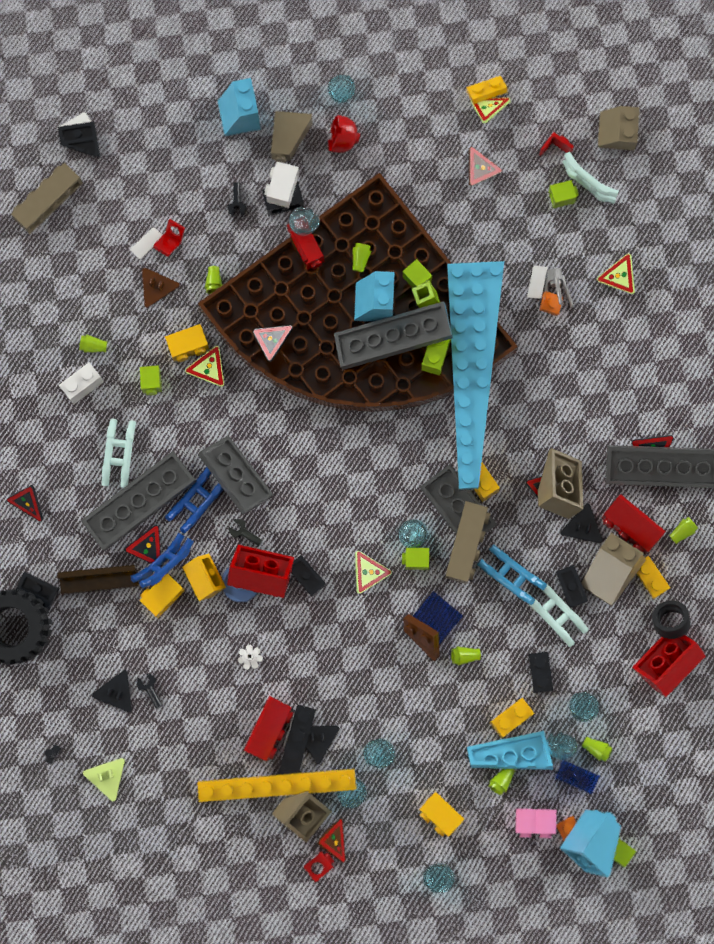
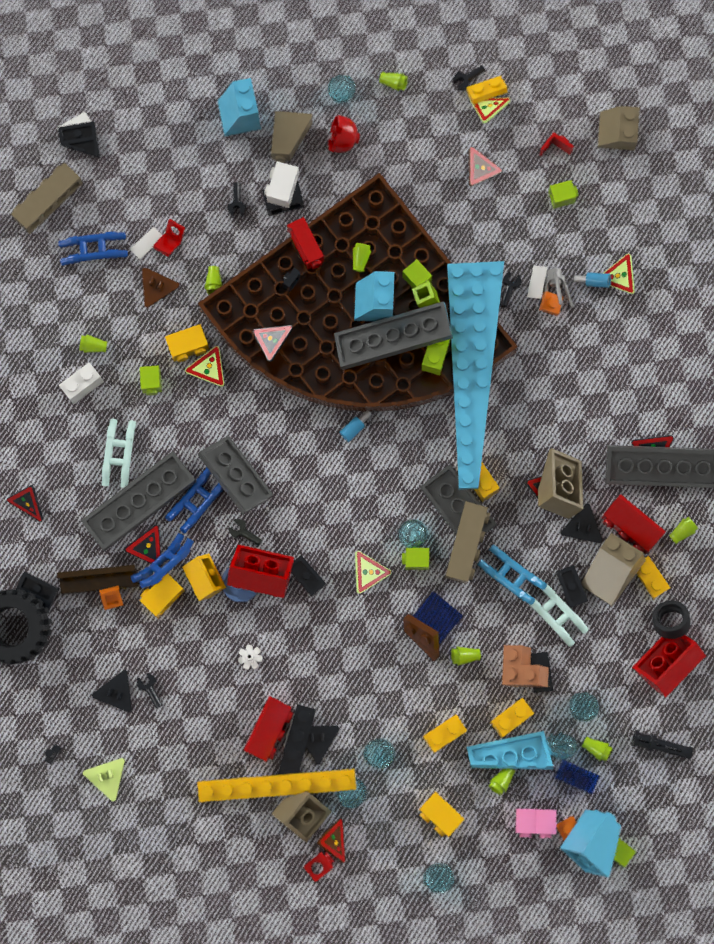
(102, 254): none -> blue piece
(111, 597): none -> orange plate
(291, 279): none -> black plate
(303, 221): clear light blue hair -> none
(354, 426): none -> dark azure piece
(394, 80): none -> lime cone
(445, 733): none -> yellow brick
(467, 77): none -> black bar
(509, 288): none -> black bar
(518, 668): none -> nougat brick
(595, 279): none -> dark azure piece
(598, 189): light aqua piece -> none
(650, 743): none -> black pin

